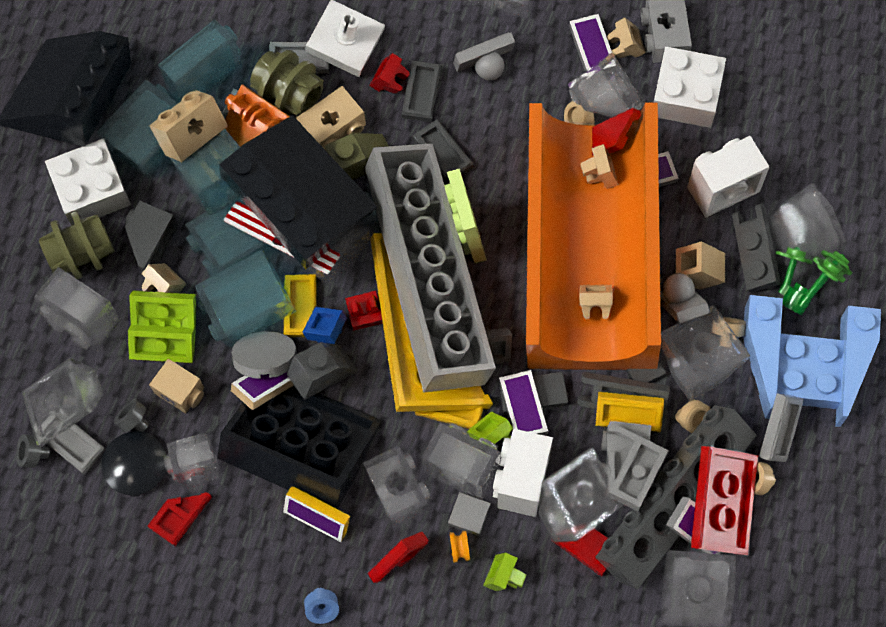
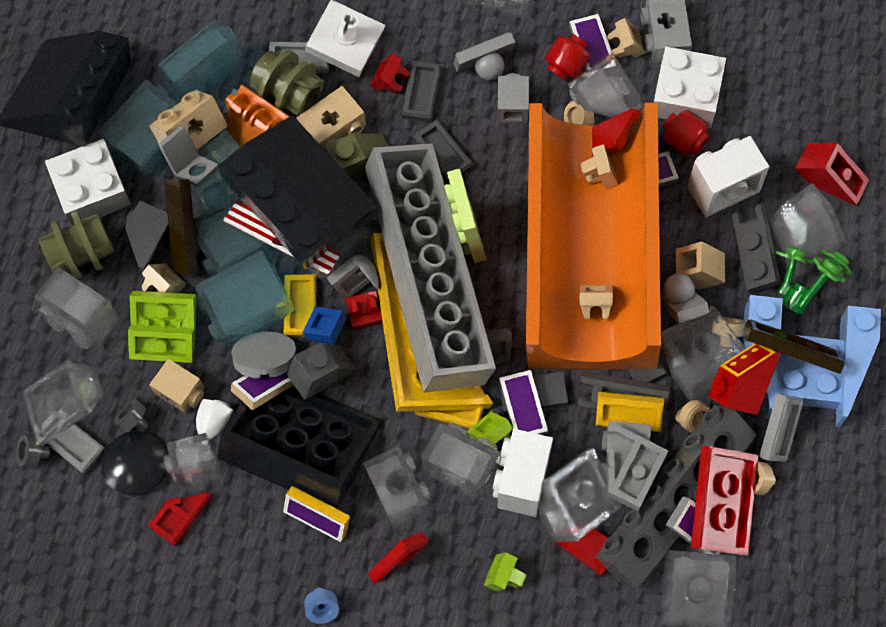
(181, 225): none -> dark brown tile
(184, 158): none -> light grey bracket
(213, 417): none -> white plate
(353, 276): none -> light grey plate
(459, 546): light orange bush -> none
(469, 514): light grey tile -> none
(513, 98): none -> light grey brick
(567, 57): none -> red head
(685, 133): none -> red head
(745, 379): none -> red slope
(793, 346): none -> dark brown tile
(832, 171): none -> red slope

